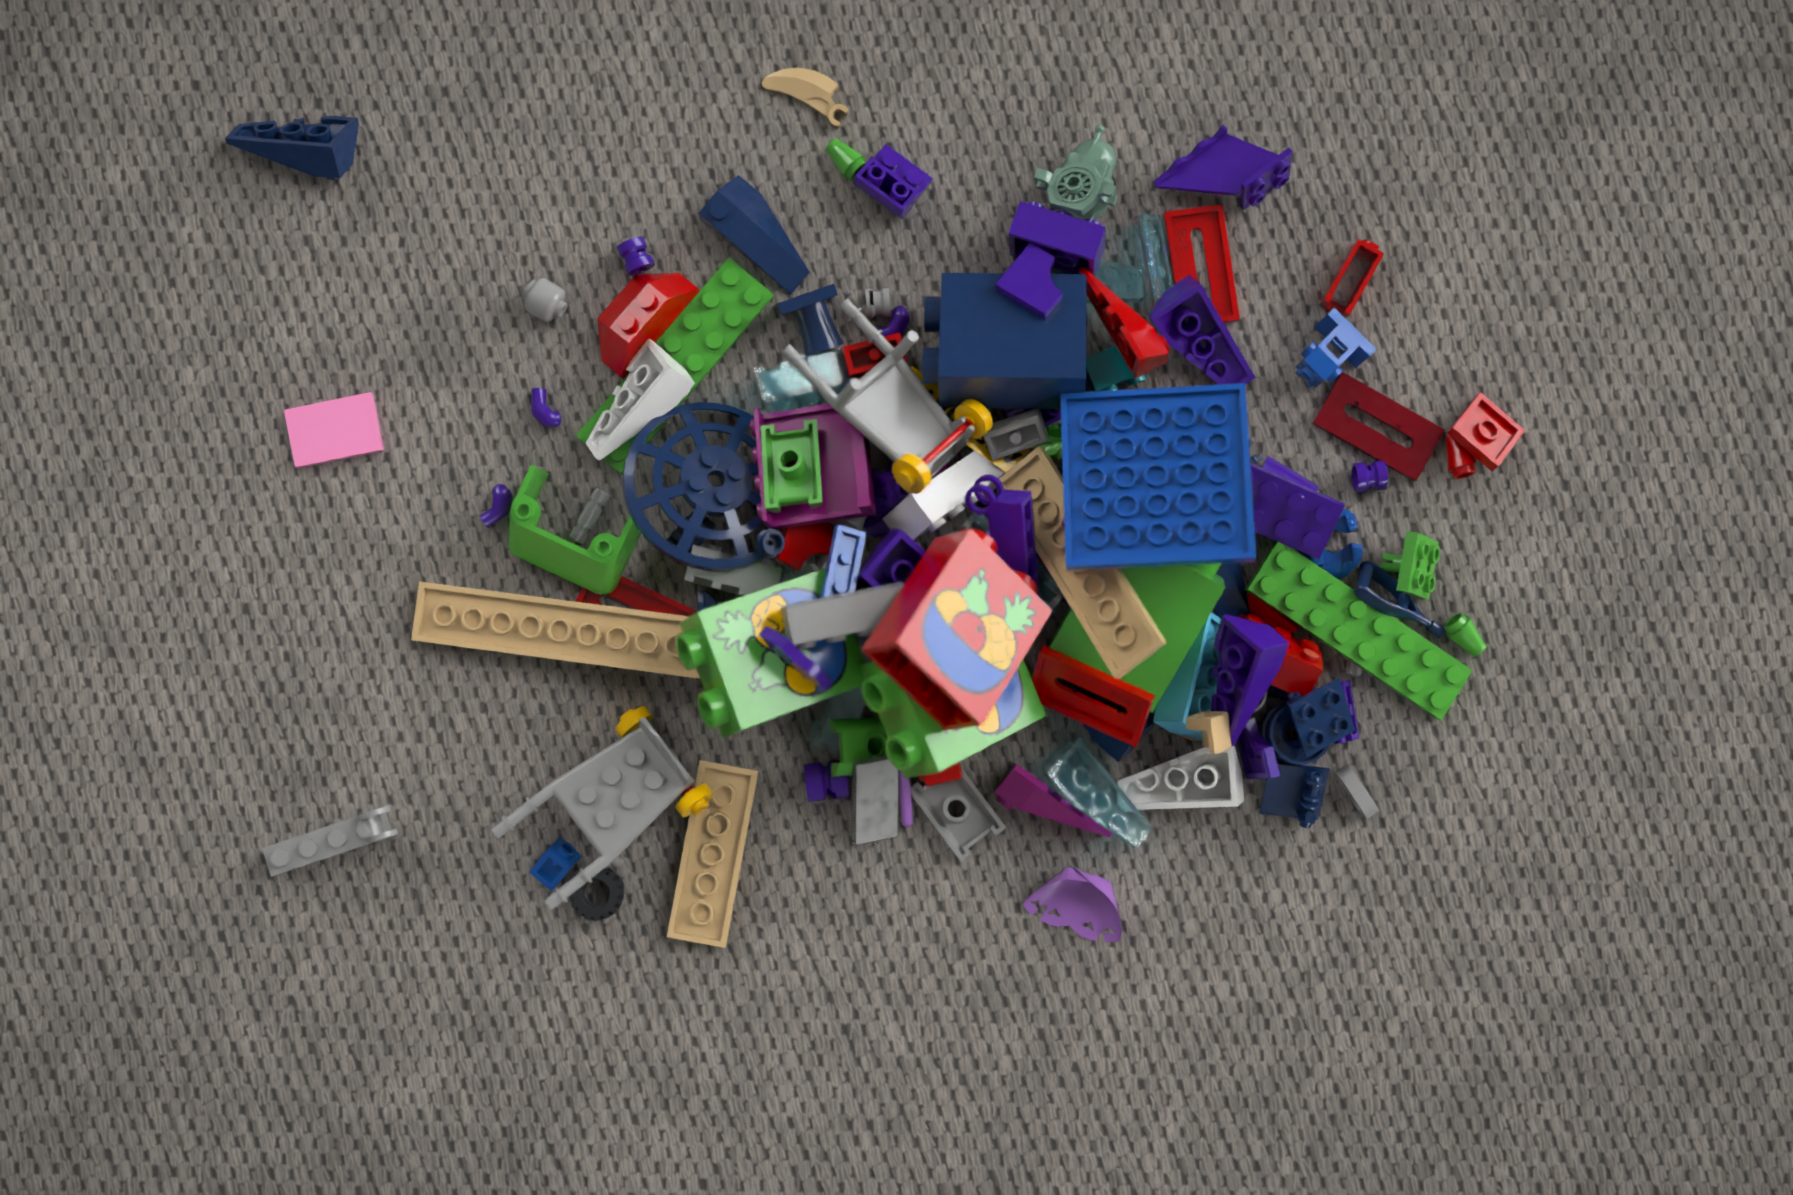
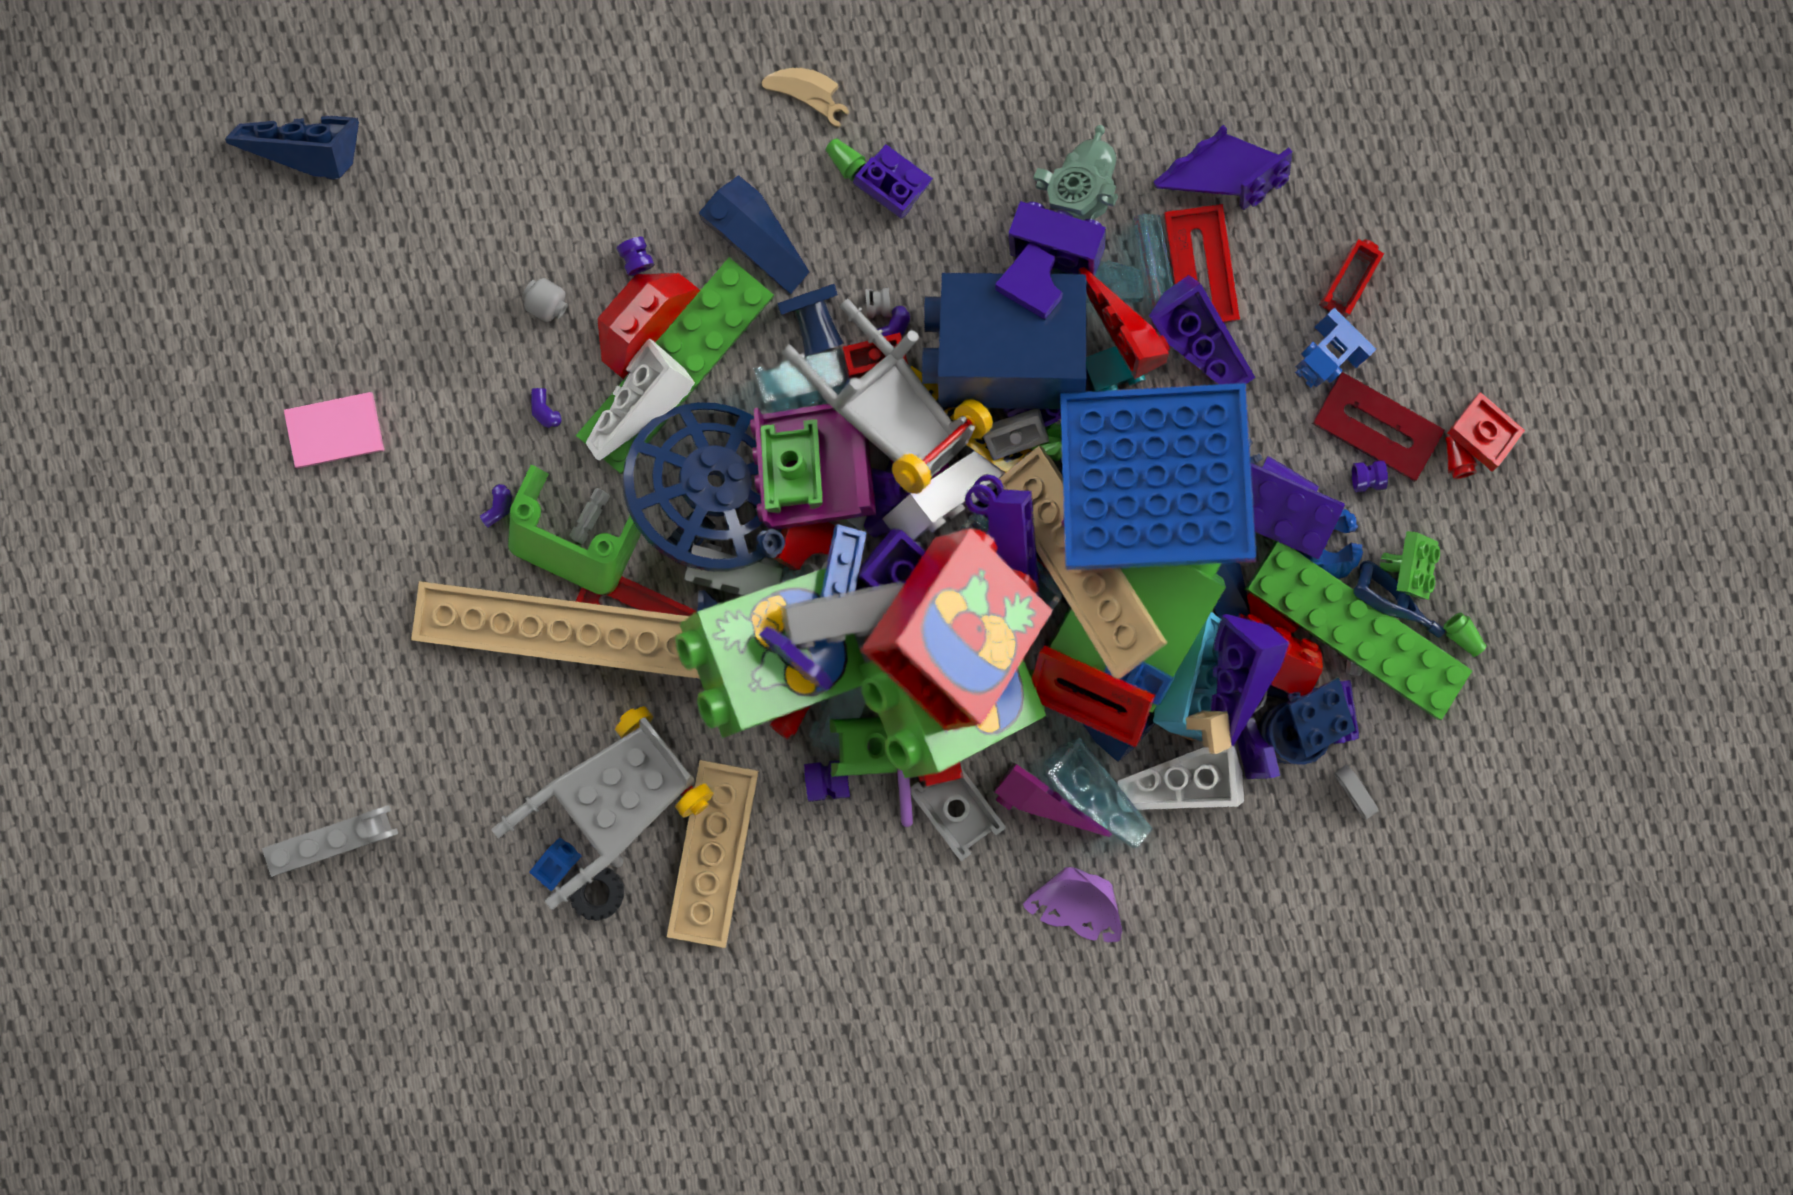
(789, 724): none -> red cone
(874, 800): flat silver piece -> none
(1149, 679): none -> blue slope
(1296, 793): dark blue hinge -> none

